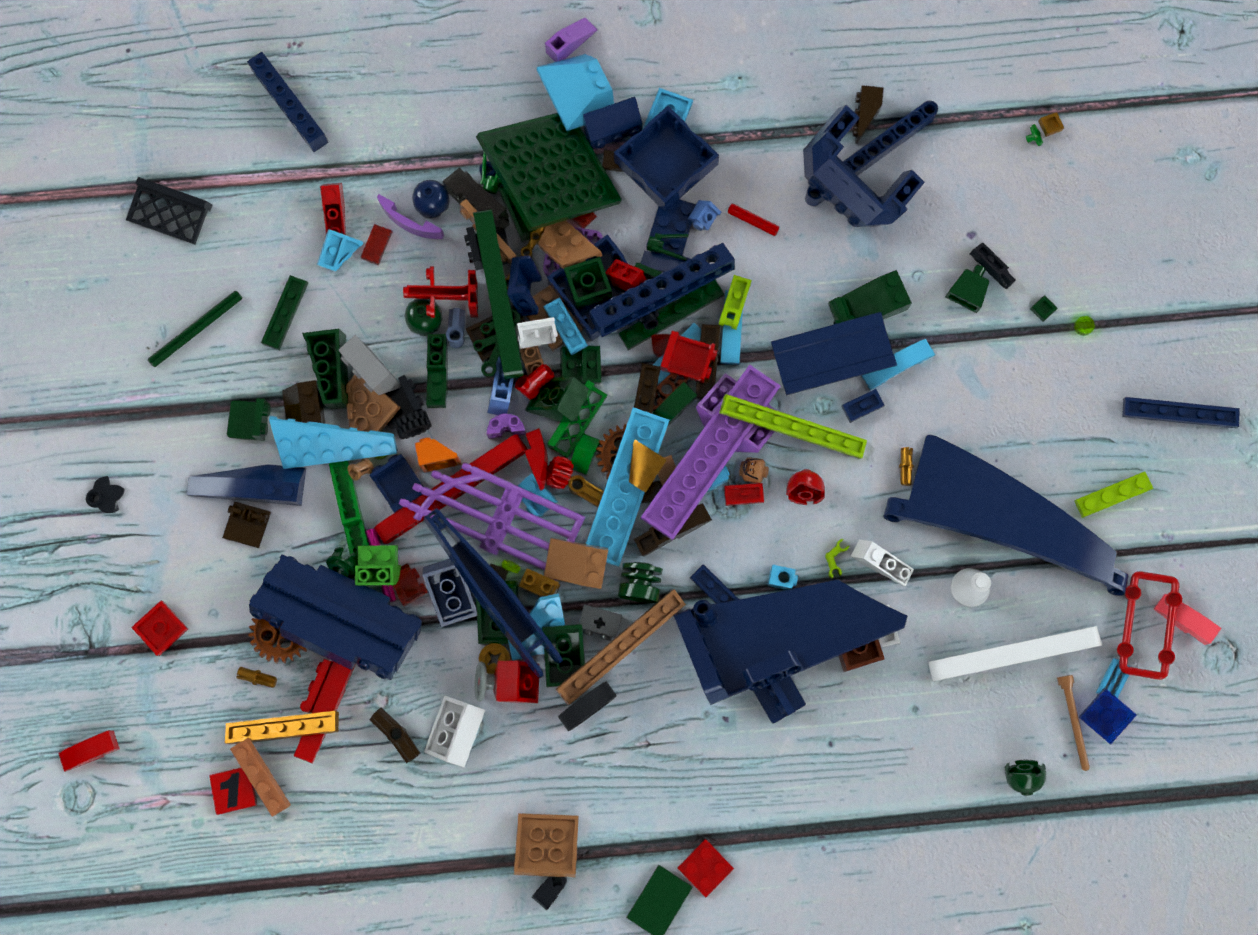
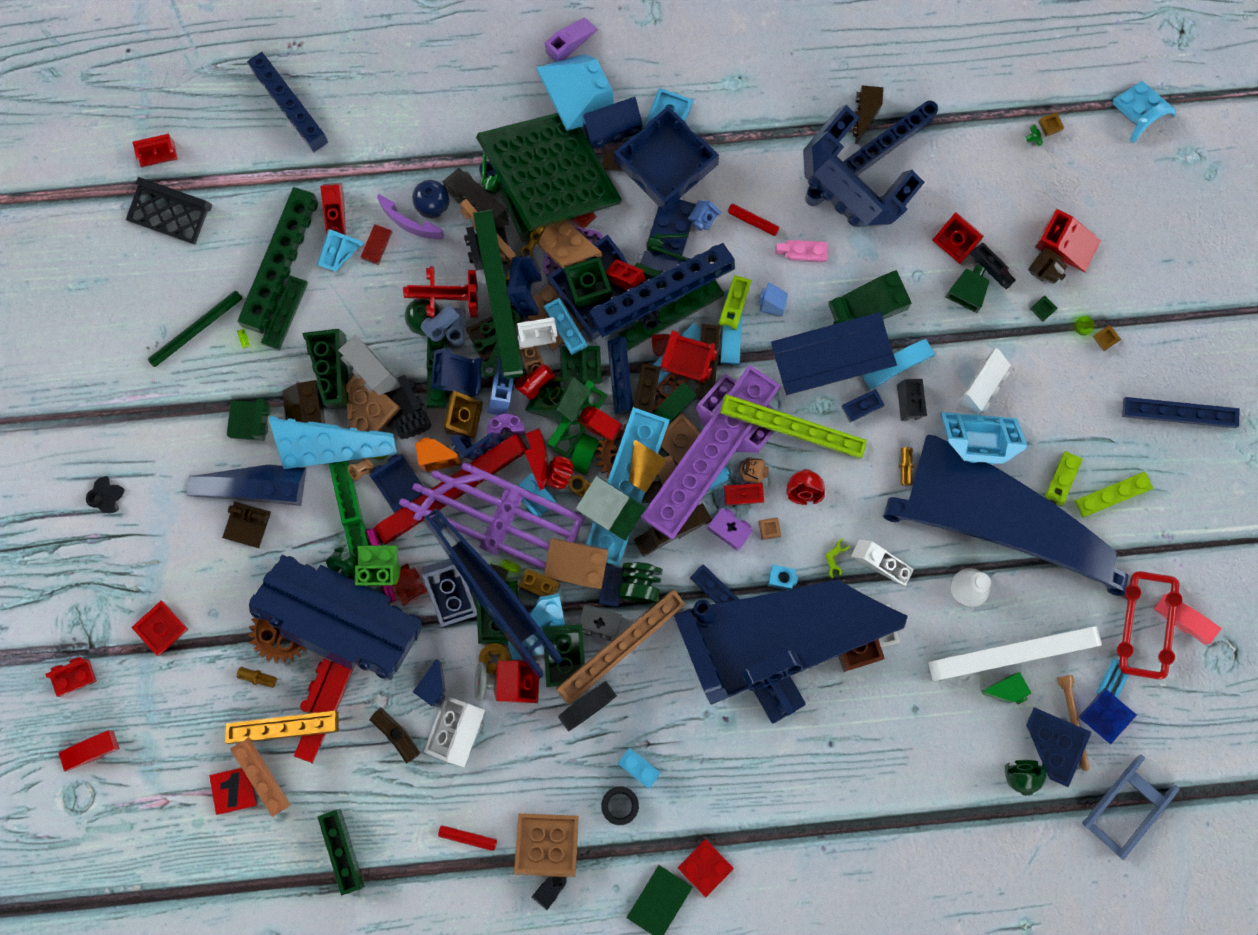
(71, 676): none -> red bracket
(155, 150): none -> red hinge
(243, 338): none -> clear neon green tile
(297, 199): none -> dark green brick
(341, 852): none -> dark green brick
(432, 685): none -> dark blue slope
(436, 326): none -> sand blue piece
(456, 373): none -> dark blue panel
(462, 415): none -> pearl gold slope
(467, 450): none -> dark blue bracket
(467, 838): none -> red axle
(599, 423): none -> red slope
(610, 508): none -> slope
(610, 586): none -> dark blue plate
(620, 375): none -> dark blue plate
(620, 790): none -> black tyre
(639, 768): none -> medium azure brick
(679, 438): none -> medium nougat plate
(734, 538): none -> medium lavender brick
(769, 528): none -> medium nougat tile
(773, 300): none -> medium blue slope
(803, 250): none -> bright pink hinge
(911, 399): none -> black hinge
(958, 238): none -> red slope
(984, 437): none -> medium azure slope
(985, 383): none -> white slope
(1009, 689): none -> green slope
(1048, 266): none -> dark brown helmet
(1058, 744): none -> dark blue plate
(1063, 478): none -> lime plate
(1069, 240): none -> slope
(1106, 338): none -> pearl gold plate
(1142, 107): none -> medium azure piece
(1146, 790): none -> sand blue piece

